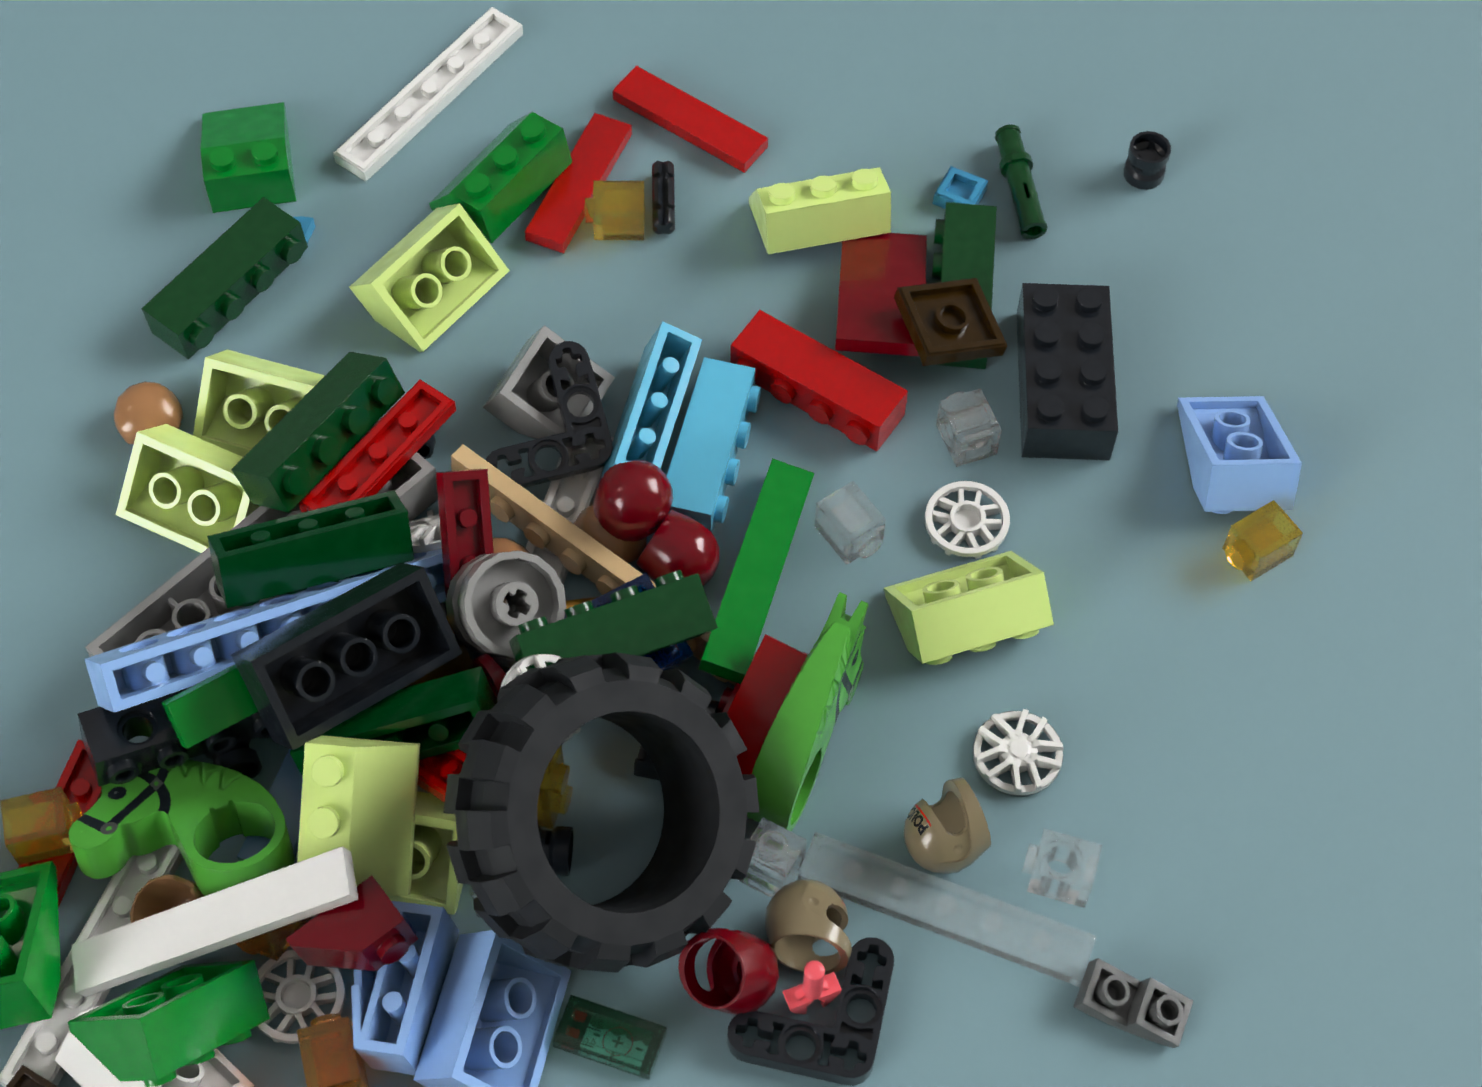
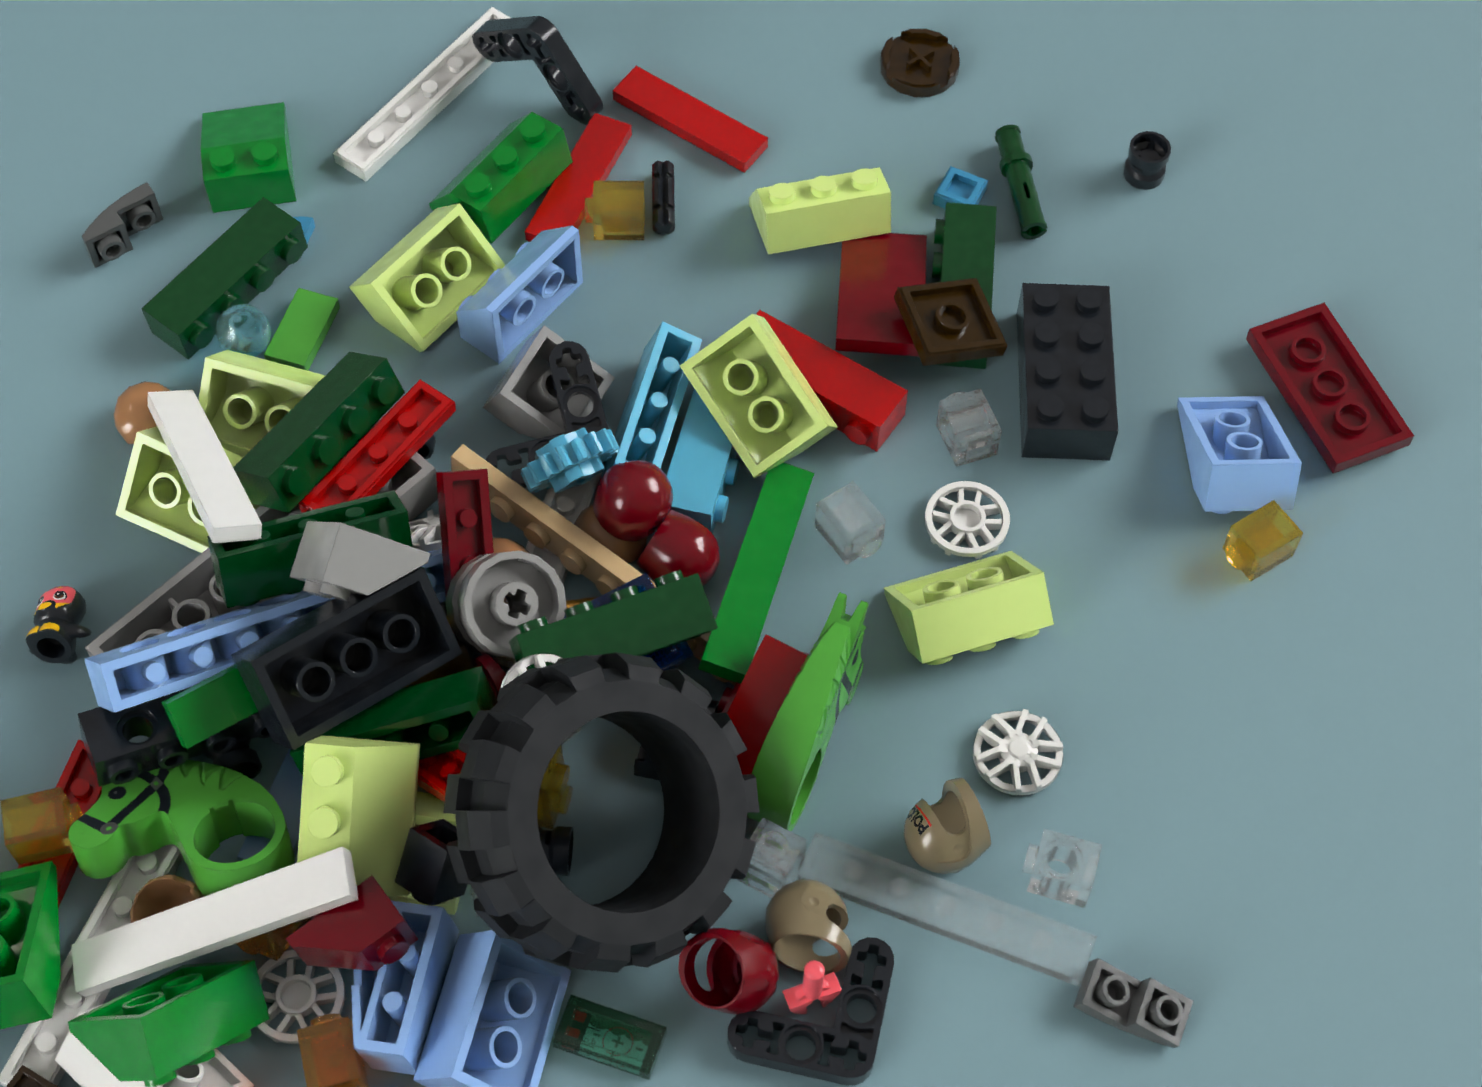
(58, 625): none -> black animal
(110, 232): none -> dark grey slope
(204, 467): none -> white tile
(243, 330): none -> clear light blue piece
(302, 329): none -> bright green tile
(348, 560): none -> light grey slope
(427, 866): none -> black brick
(522, 293): none -> light blue slope
(541, 41): none -> black beam
(570, 460): none -> medium azure gear
(758, 395): none -> yellowish green slope
(919, 63): none -> dark brown tile
(1329, 387): none -> dark red plate

